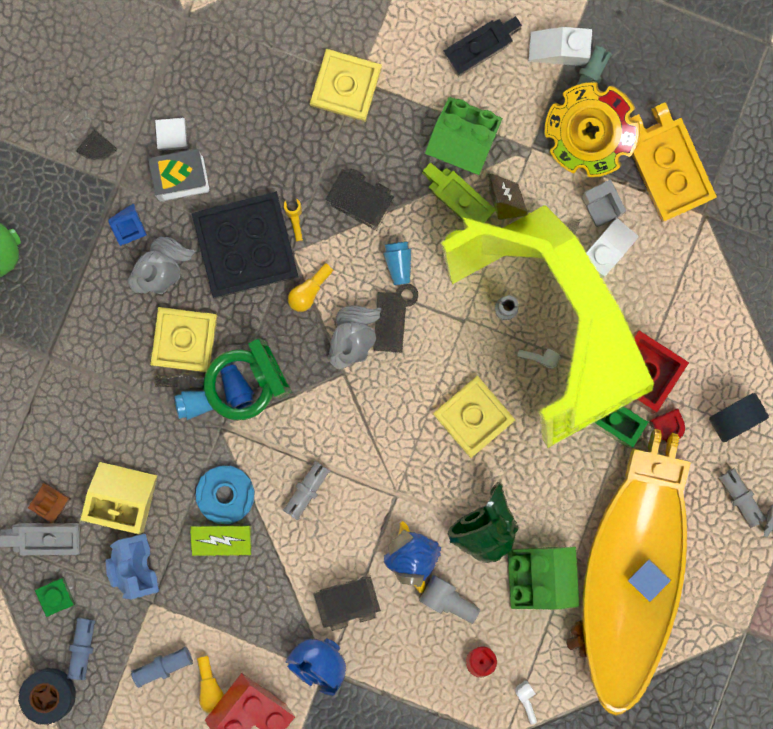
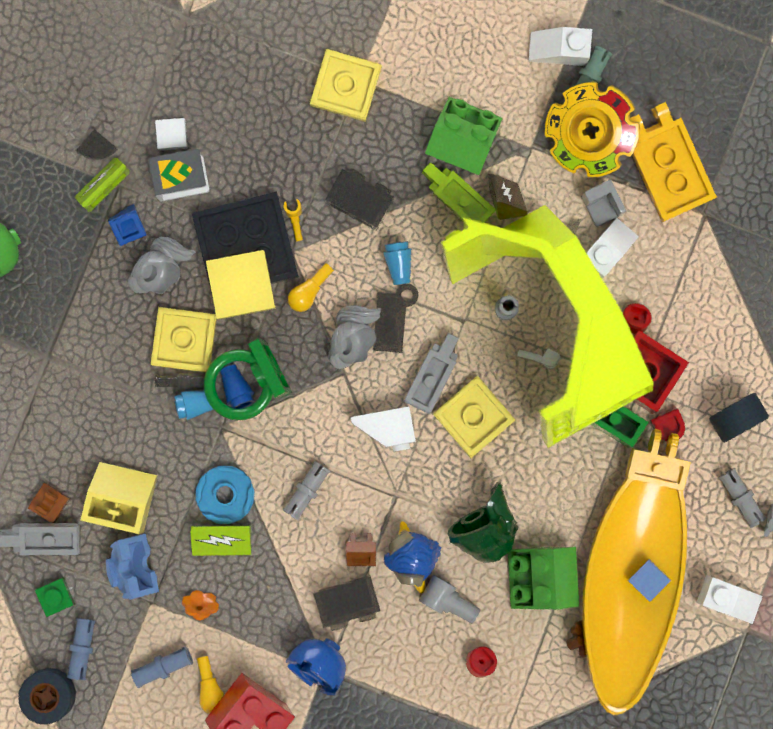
(102, 184): none -> lime slope
(200, 604): none -> orange plant
(240, 284): none -> light yellow tile
(361, 552): none -> dark orange tile
(388, 427): none -> white slope
(433, 375): none -> light grey hinge
(481, 45): black hinge -> none
(525, 692): white hand -> none
(637, 317): none -> red tile
(729, 599): none -> white slope

